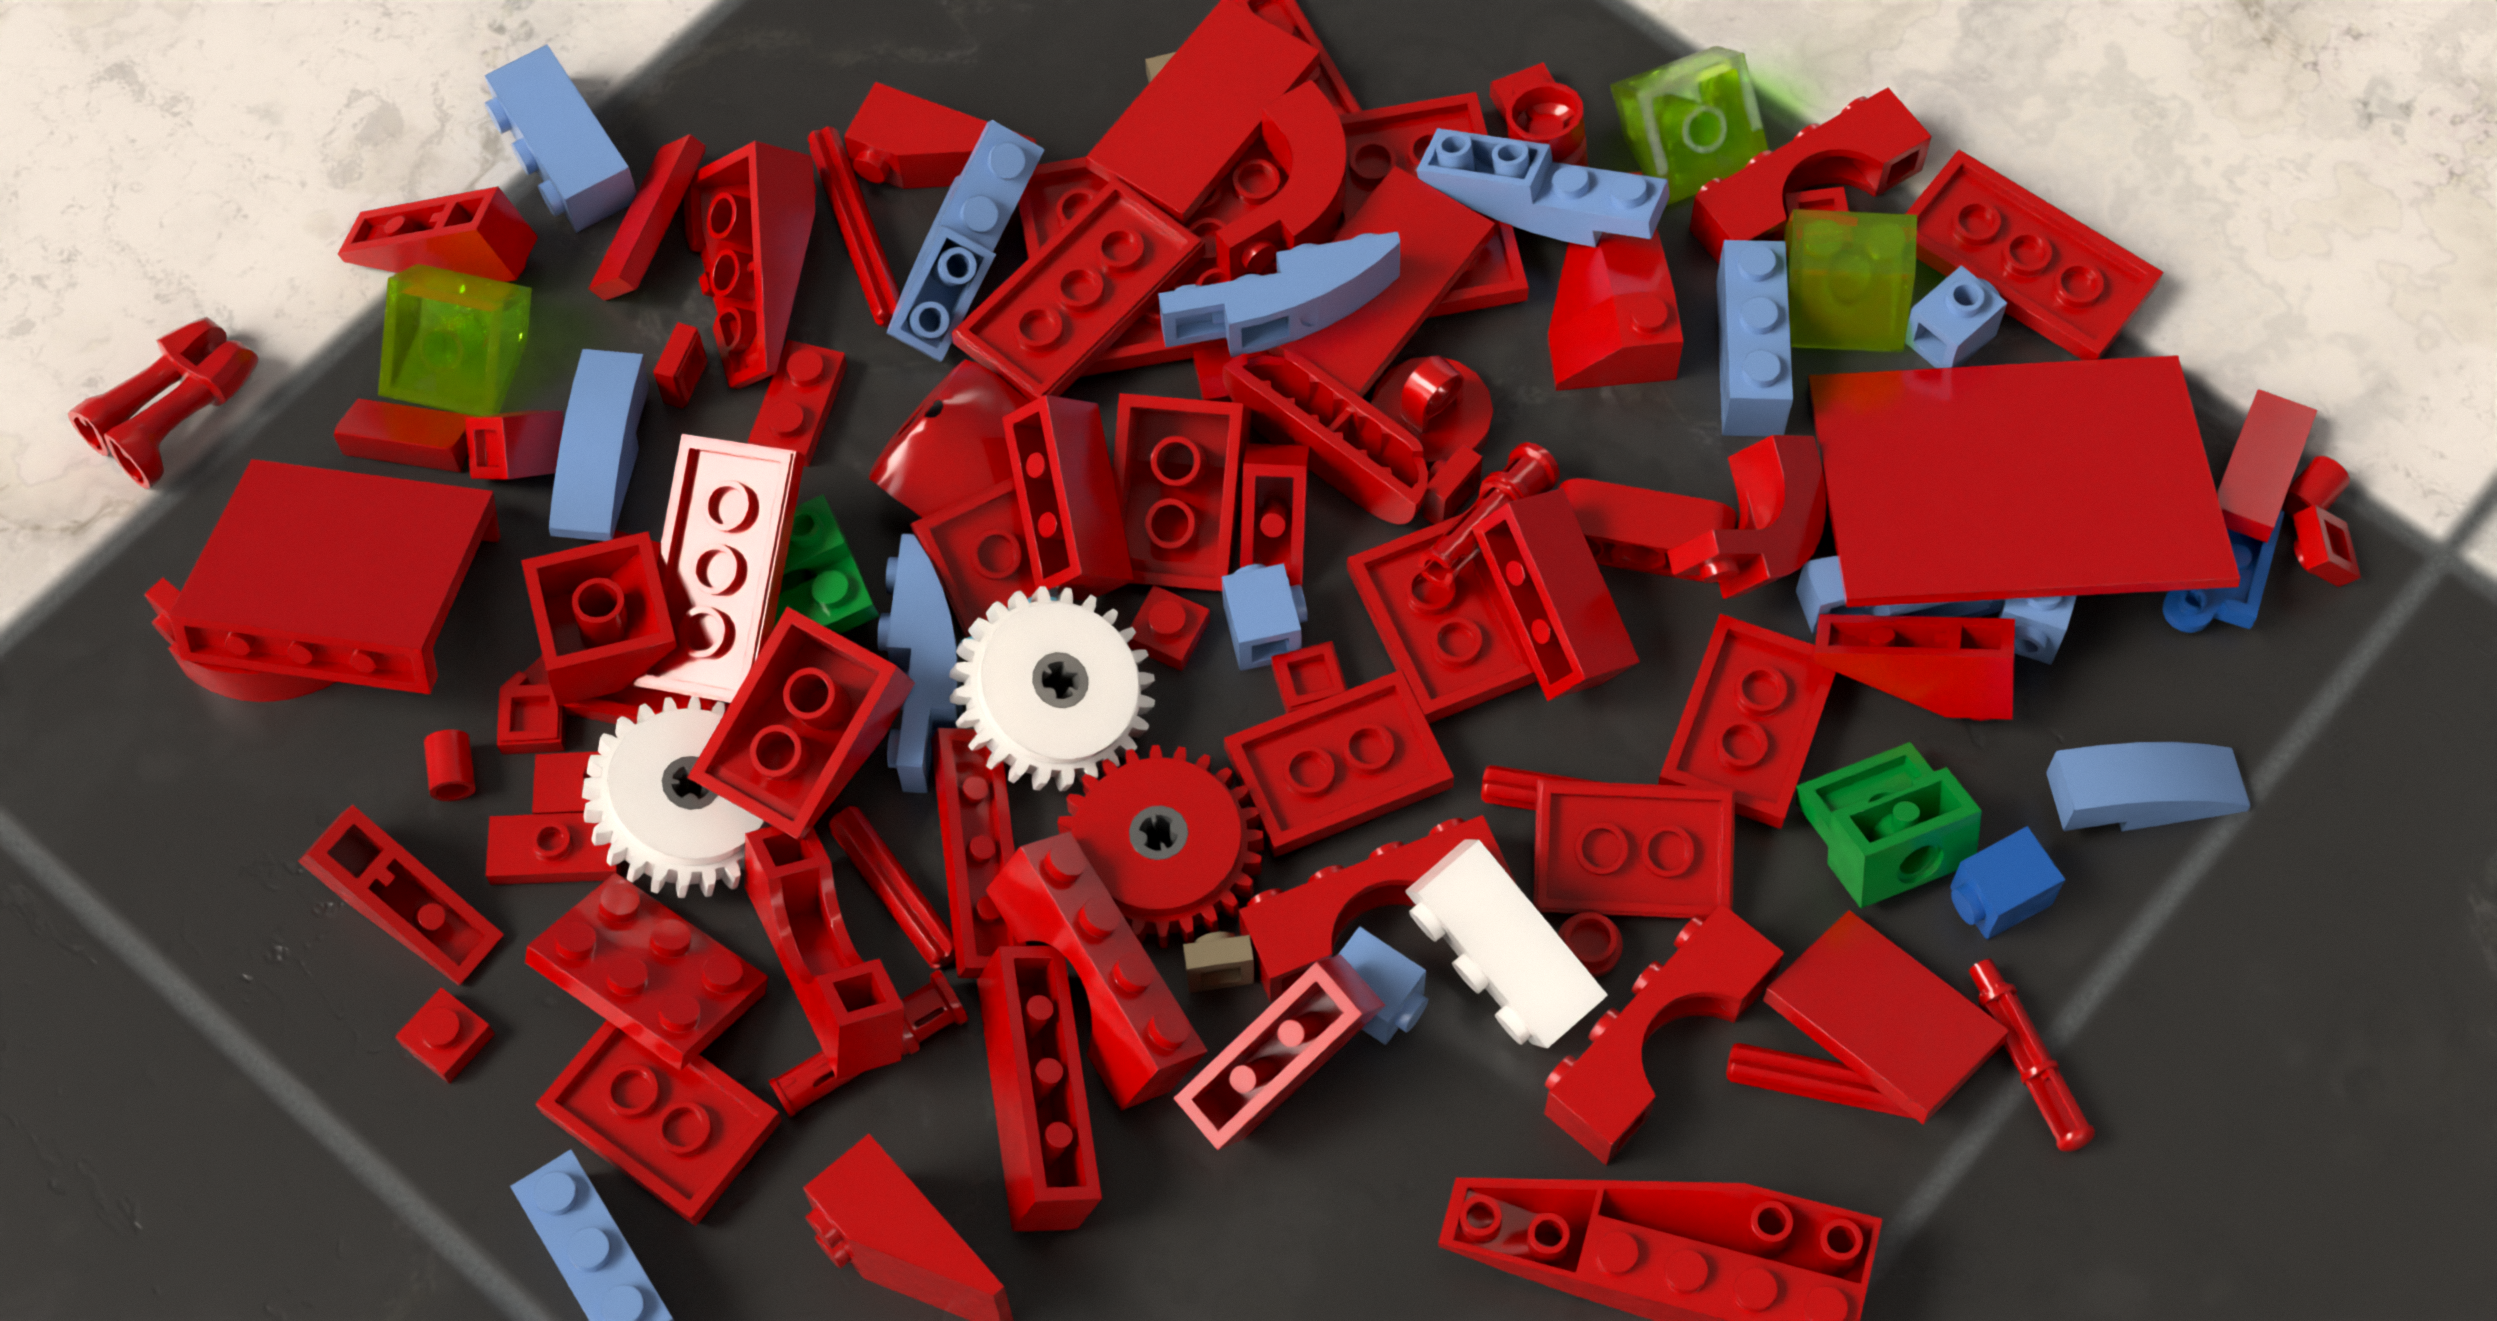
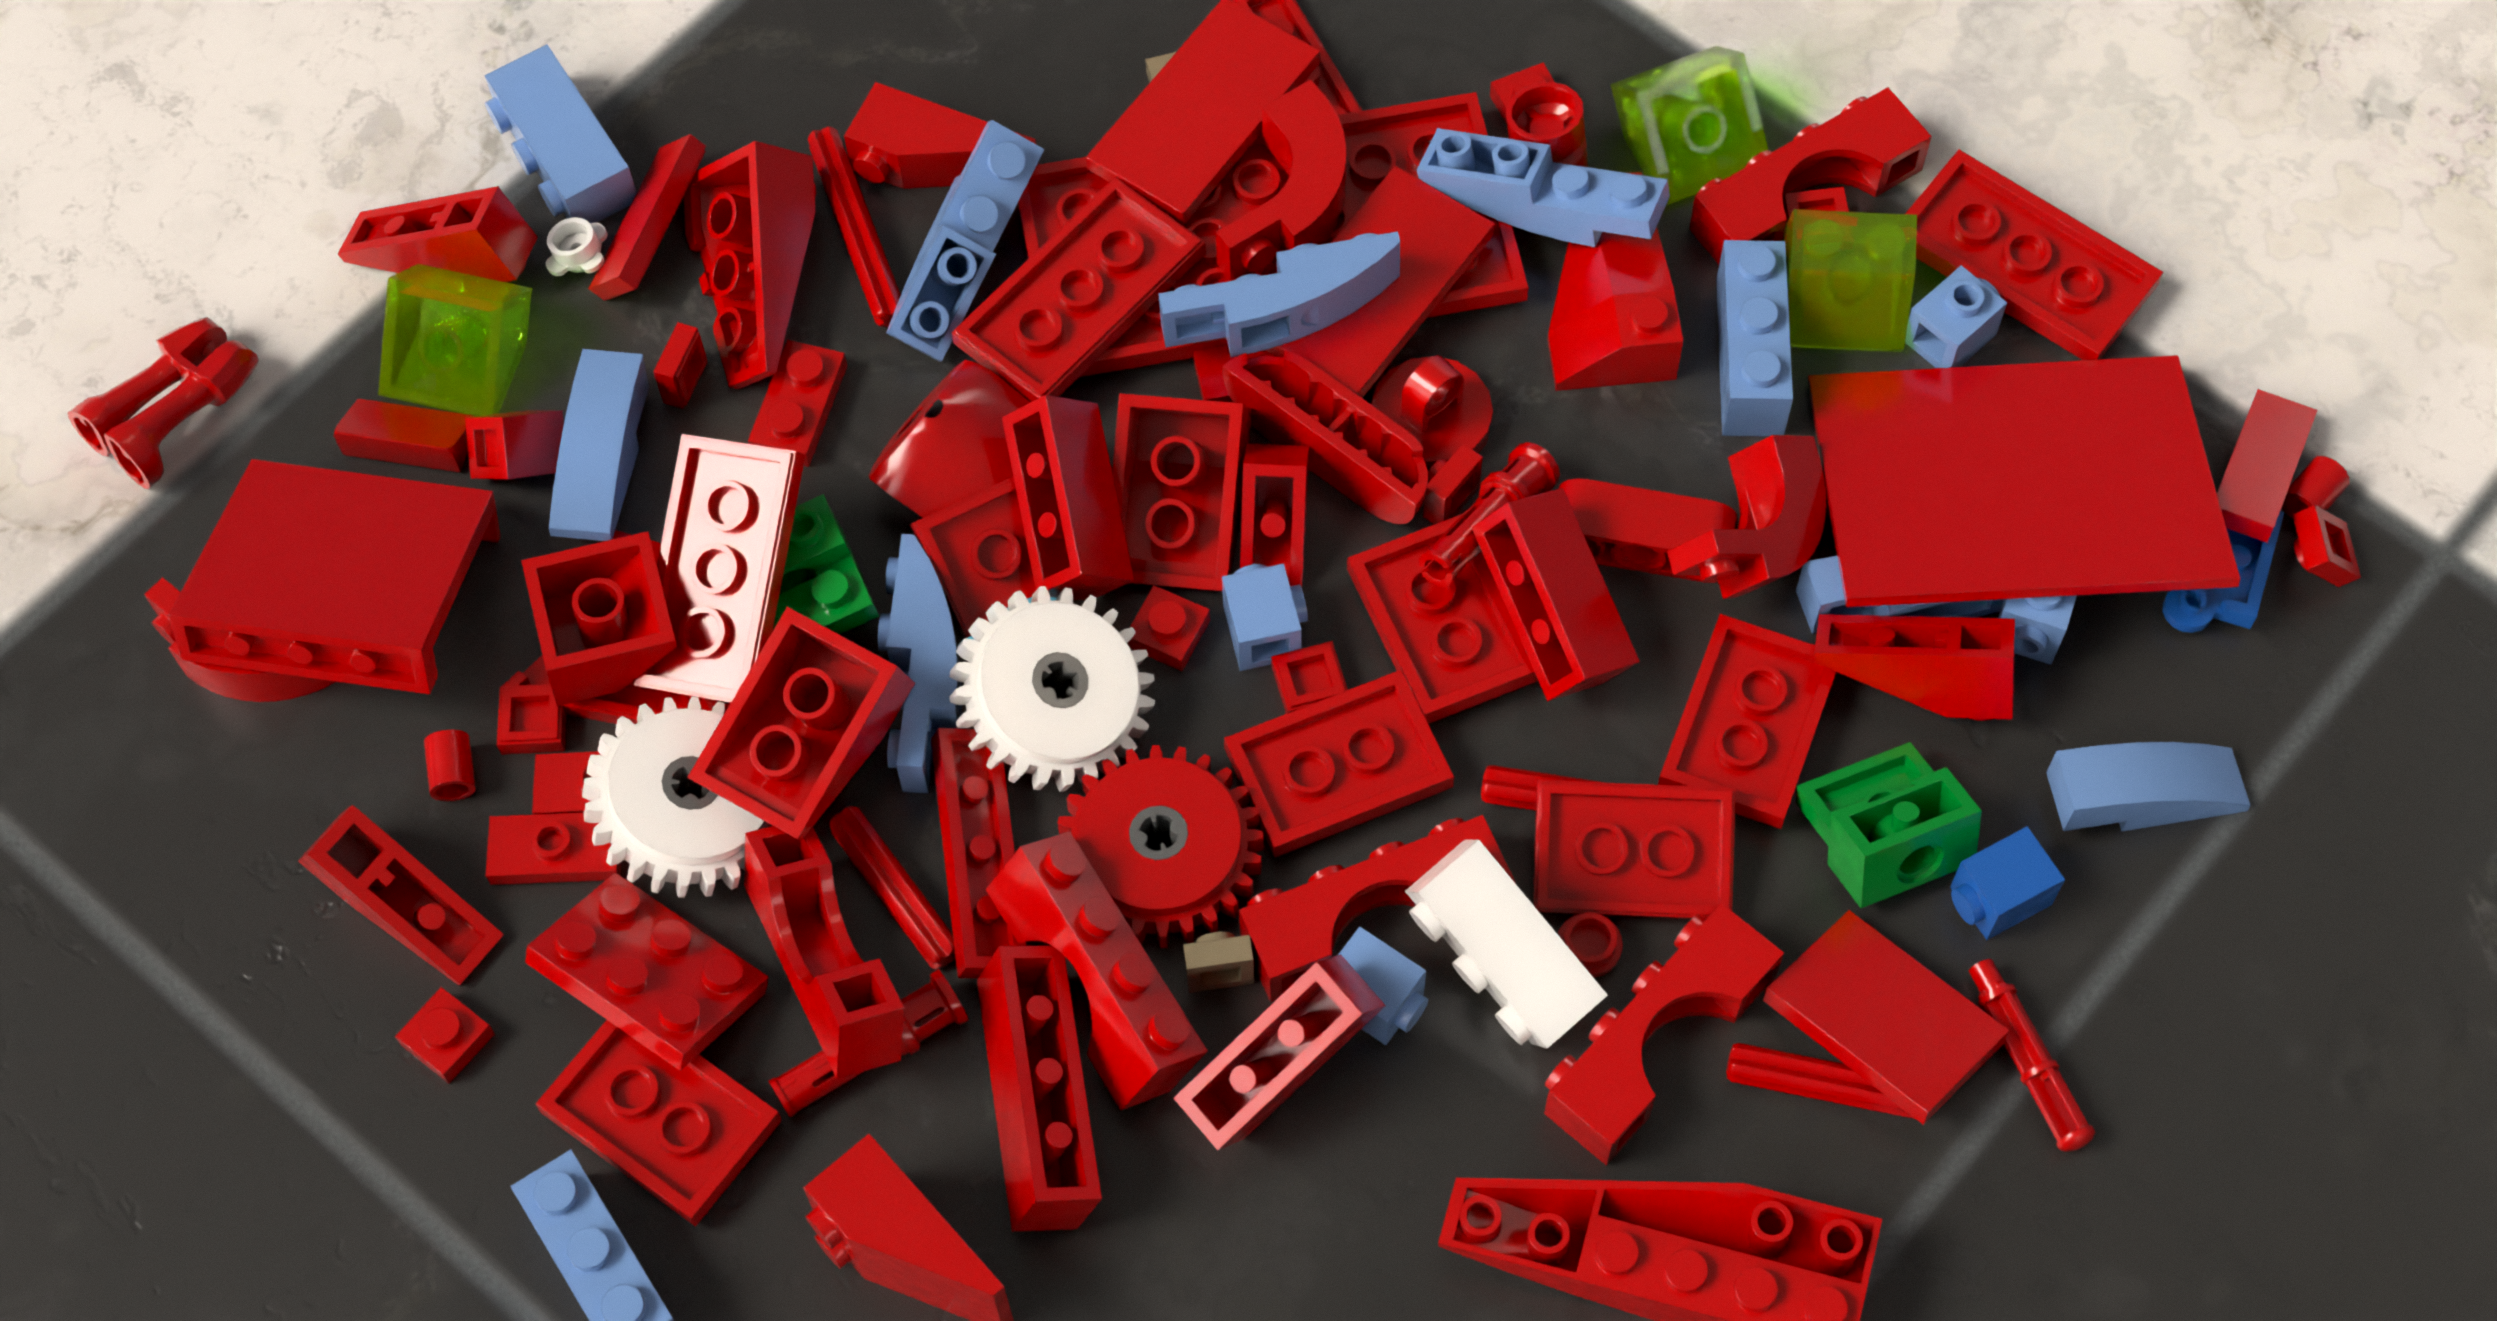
(575, 246): none -> white plate

